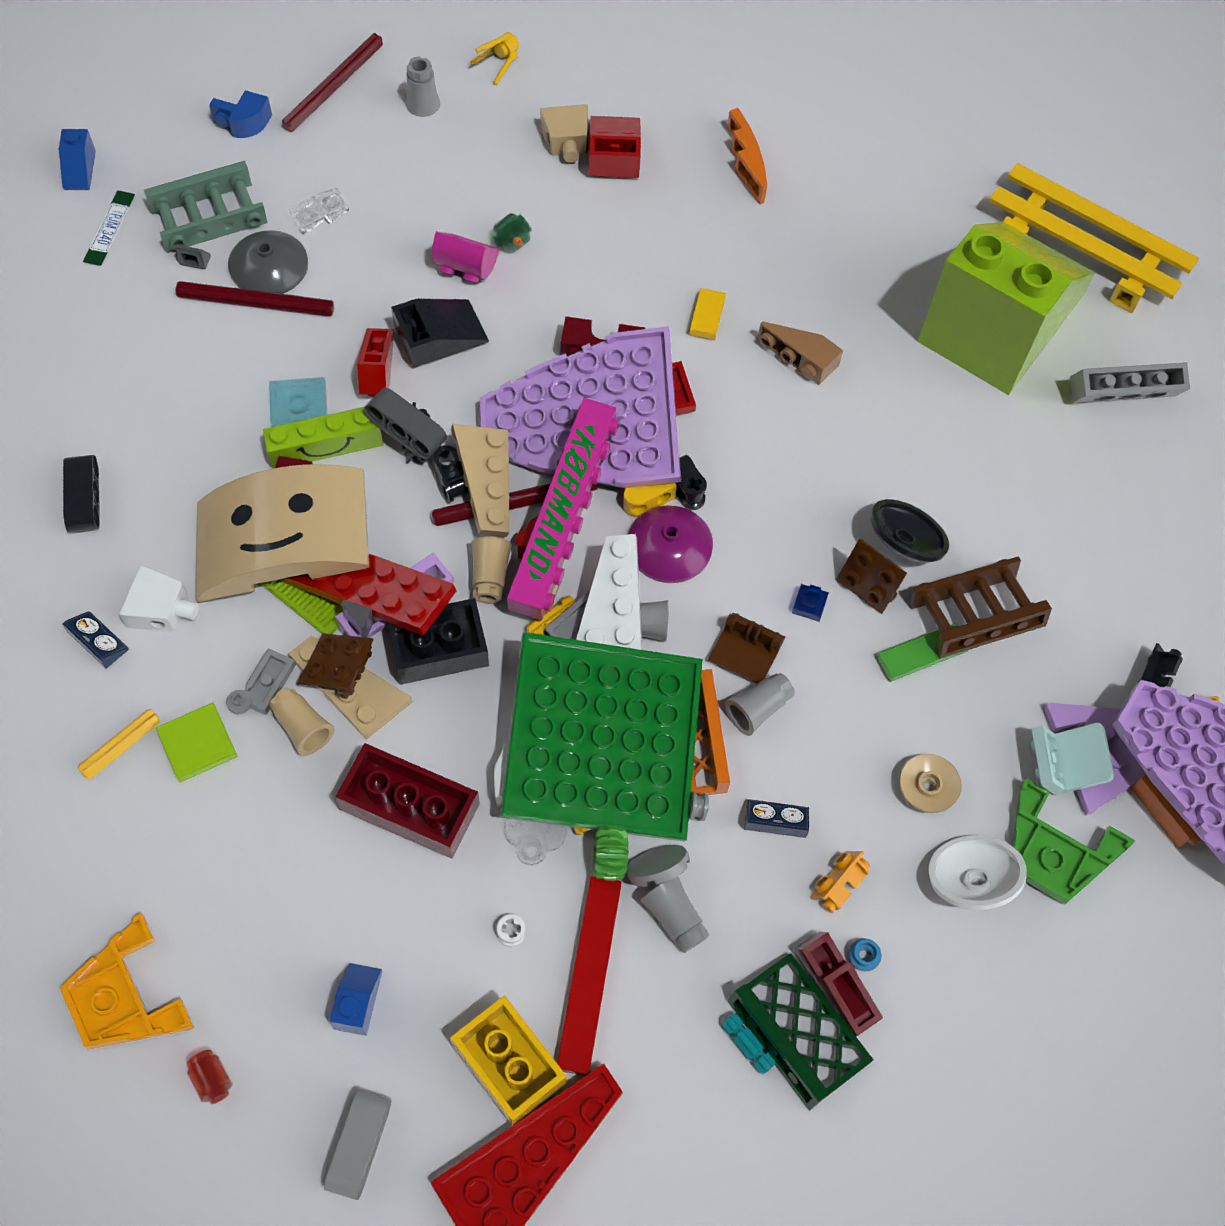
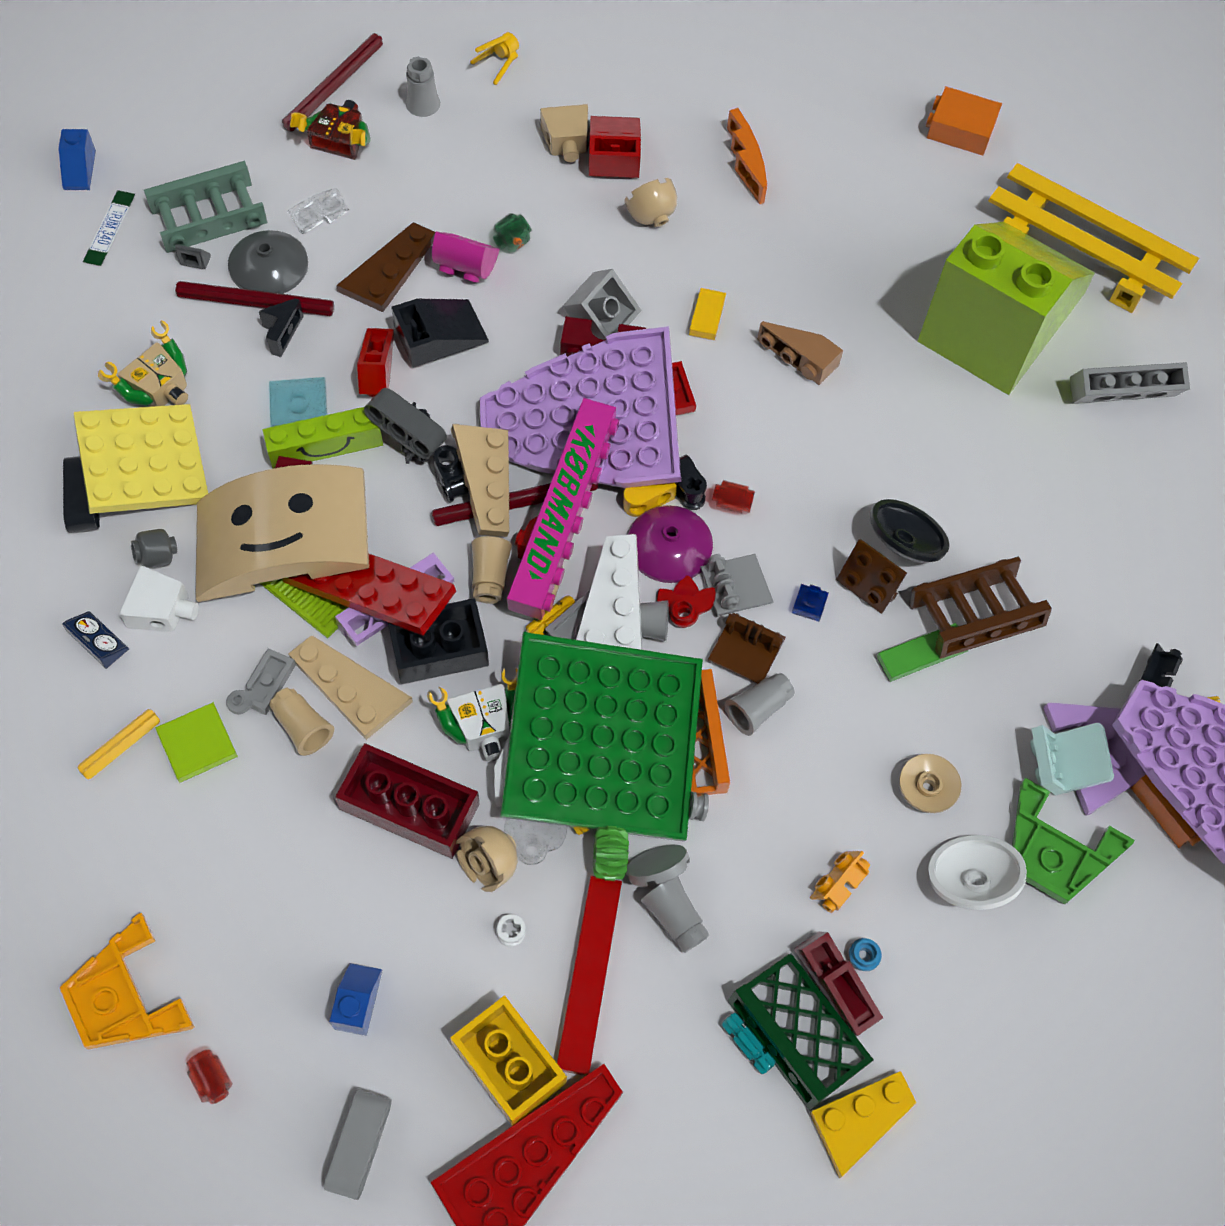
(139, 458): none -> light yellow plate
(153, 376): none -> torso
(153, 548): none -> dark grey head
(245, 117): blue brick -> none
(282, 323): none -> black slope
(335, 129): none -> clear red torso
(337, 663): reddish brown hinge -> none
(358, 616): dark grey slope -> none
(388, 269): none -> reddish brown wing
(478, 717): none -> torso
(488, 855): none -> tan cylinder
(604, 302): none -> light grey slope
(653, 202): none -> tan cylinder
(687, 599): none -> red plate
(733, 497): none -> clear red brick
(737, 583): none -> light grey hinge
(777, 818): slope -> none
(861, 1119): none -> yellow wing
(963, 120): none -> orange brick

